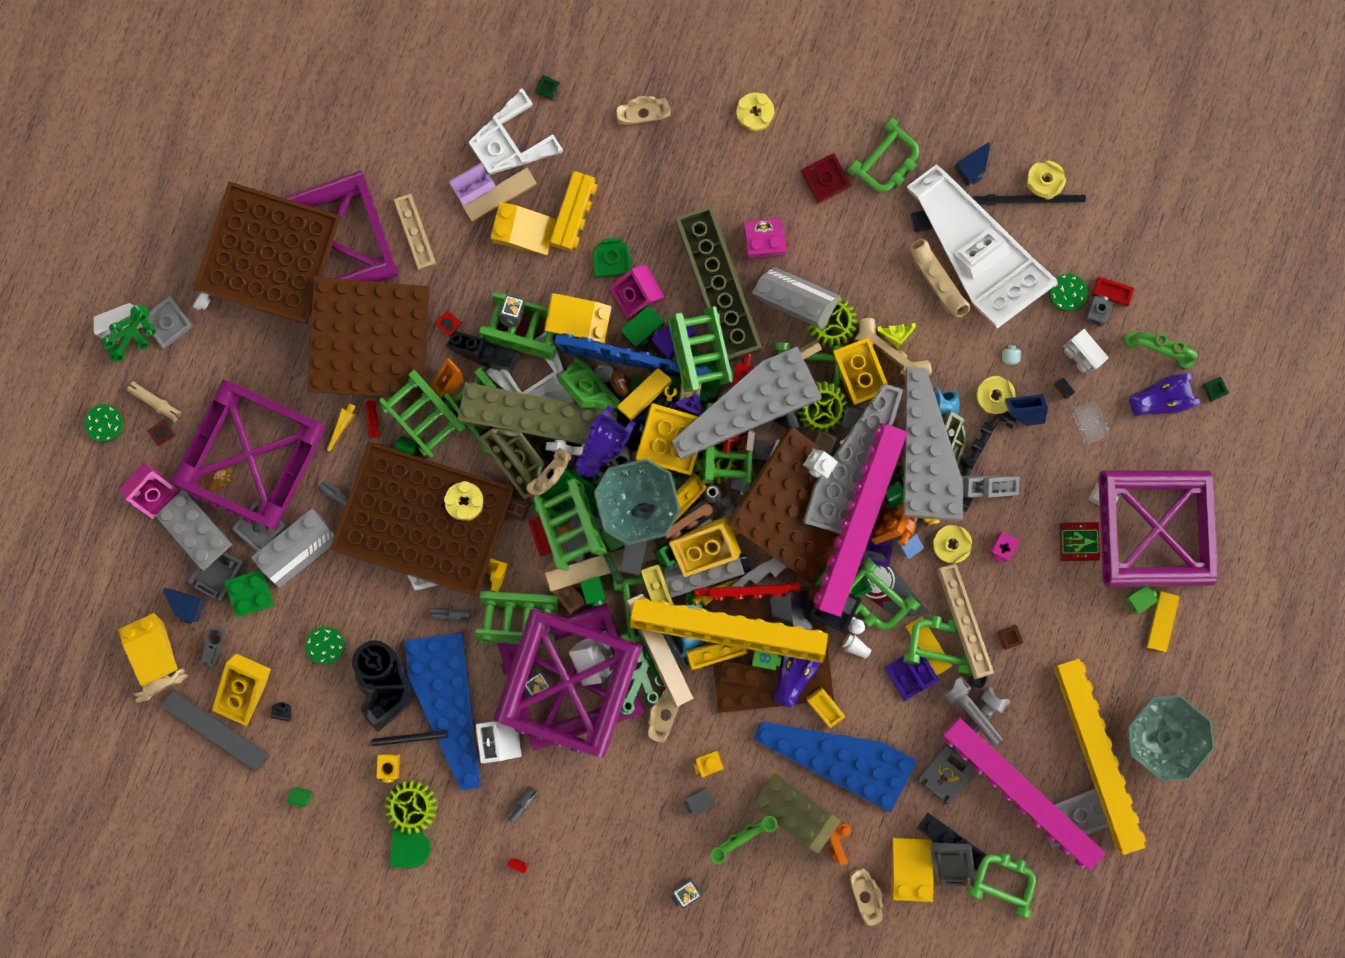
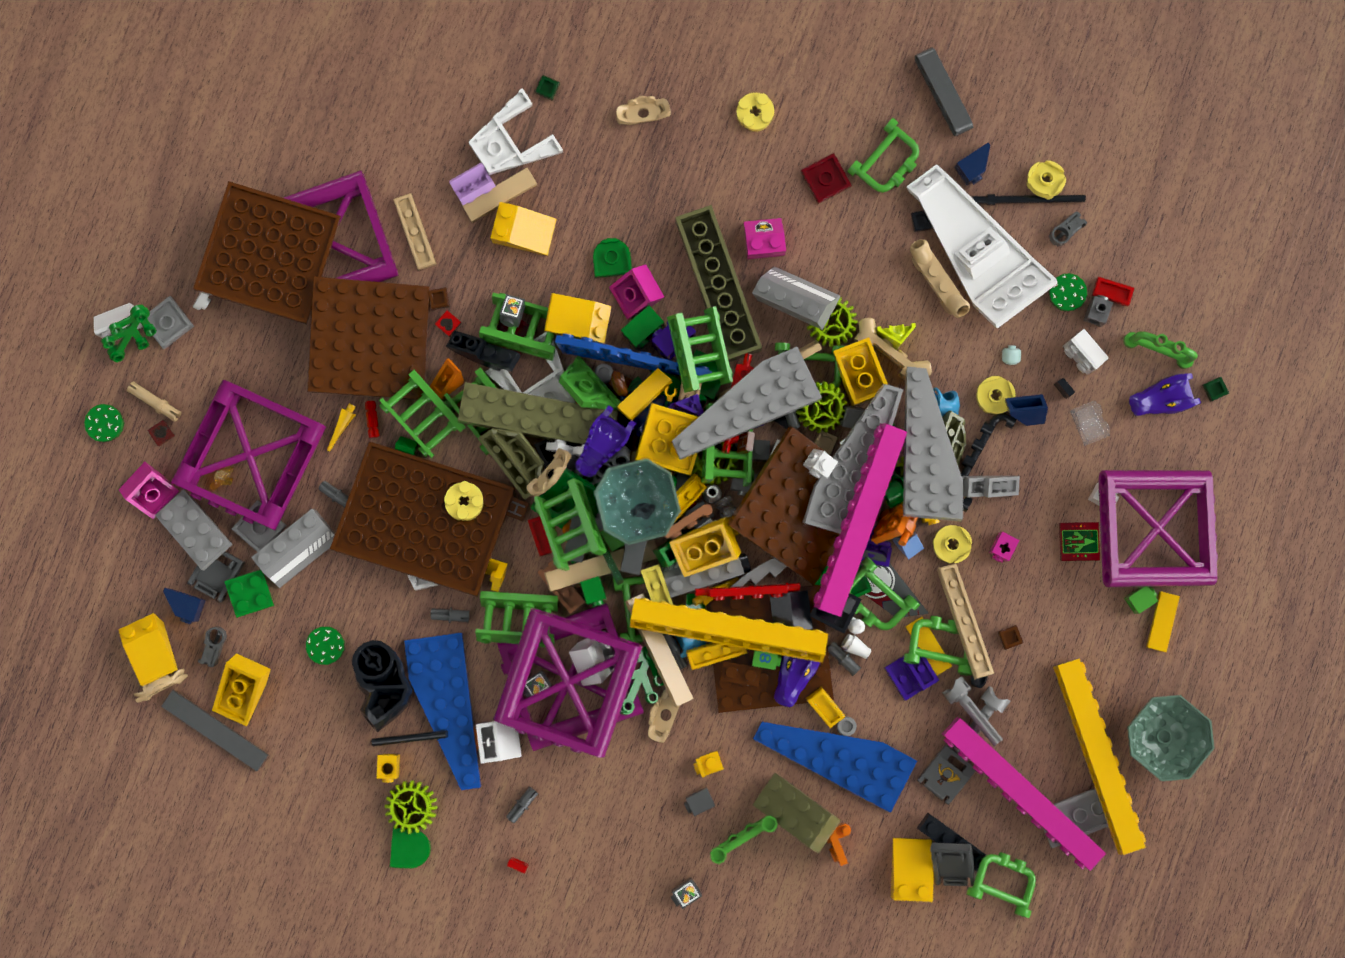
(281, 711): black plate -> none
(299, 797): green slope -> none
(438, 298): none -> reddish brown tile
(572, 212): yellow brick -> none
(843, 658): none -> dark grey axle
(846, 726): none -> light grey tile
(871, 910): tan piece -> none
(943, 91): none -> dark grey beam
(1068, 228): none -> dark grey piece

